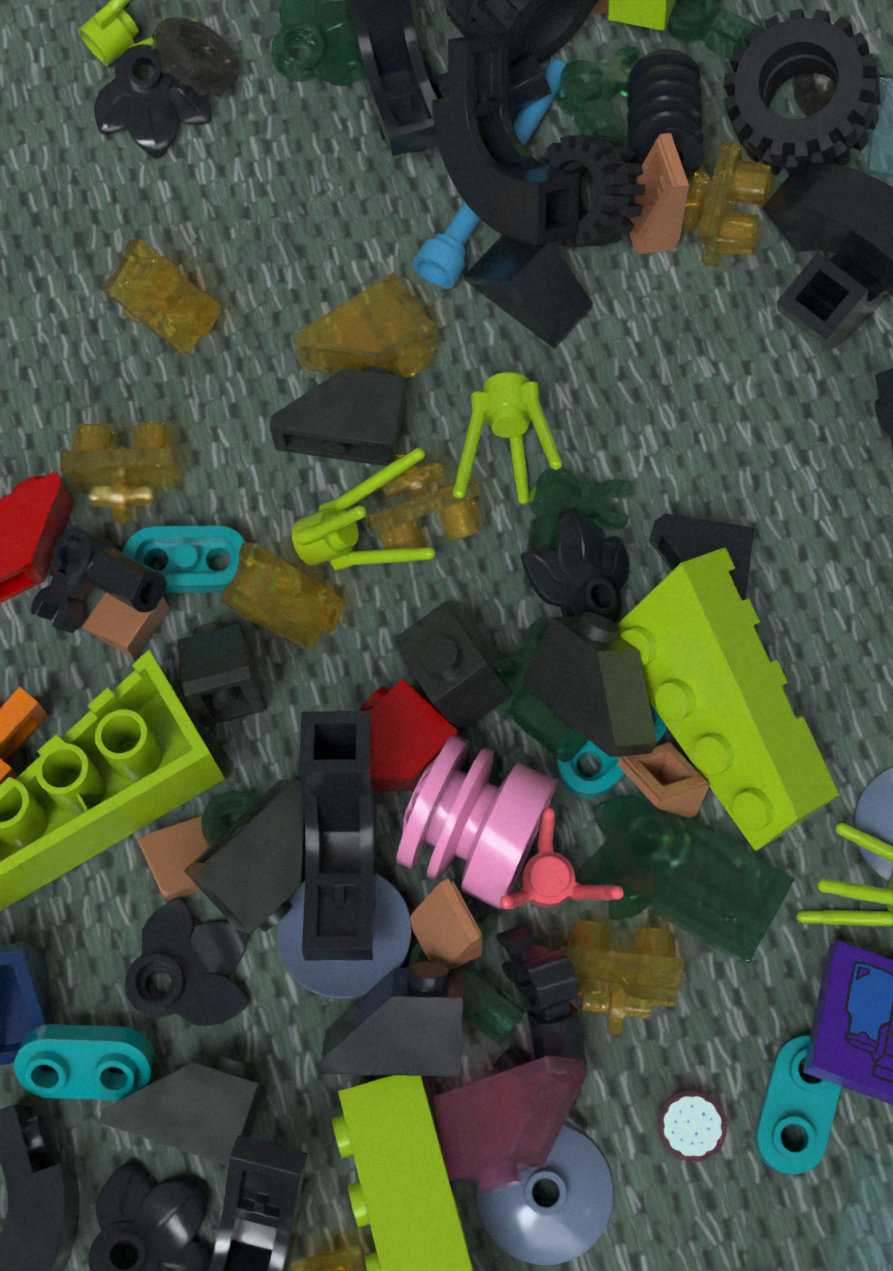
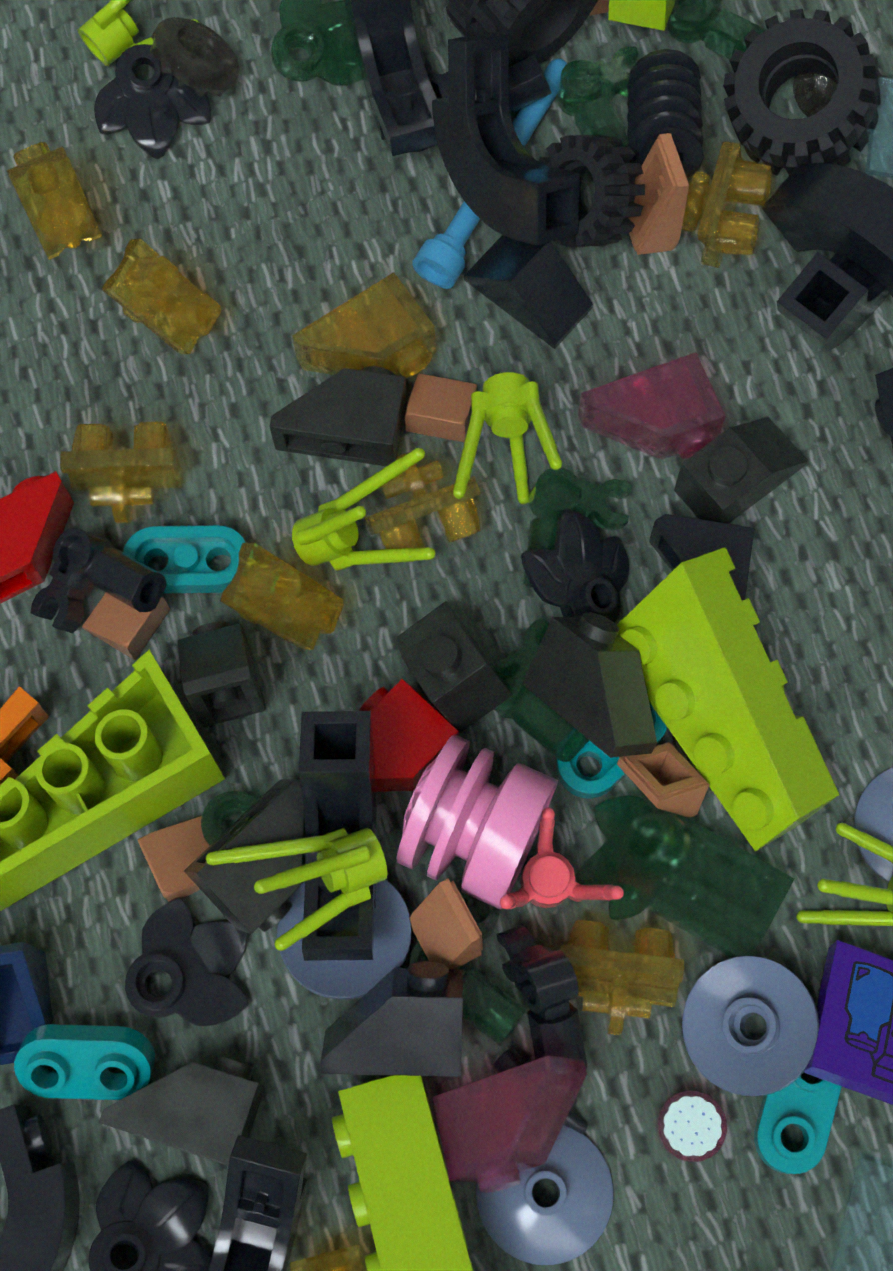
(53, 198): none -> clear yellow hips
(344, 863): none -> lime plant
(439, 407): none -> nougat slope
(657, 410): none -> clear pink slope
(717, 1018): none -> sand blue dish
(737, 470): none -> pearl dark grey slope

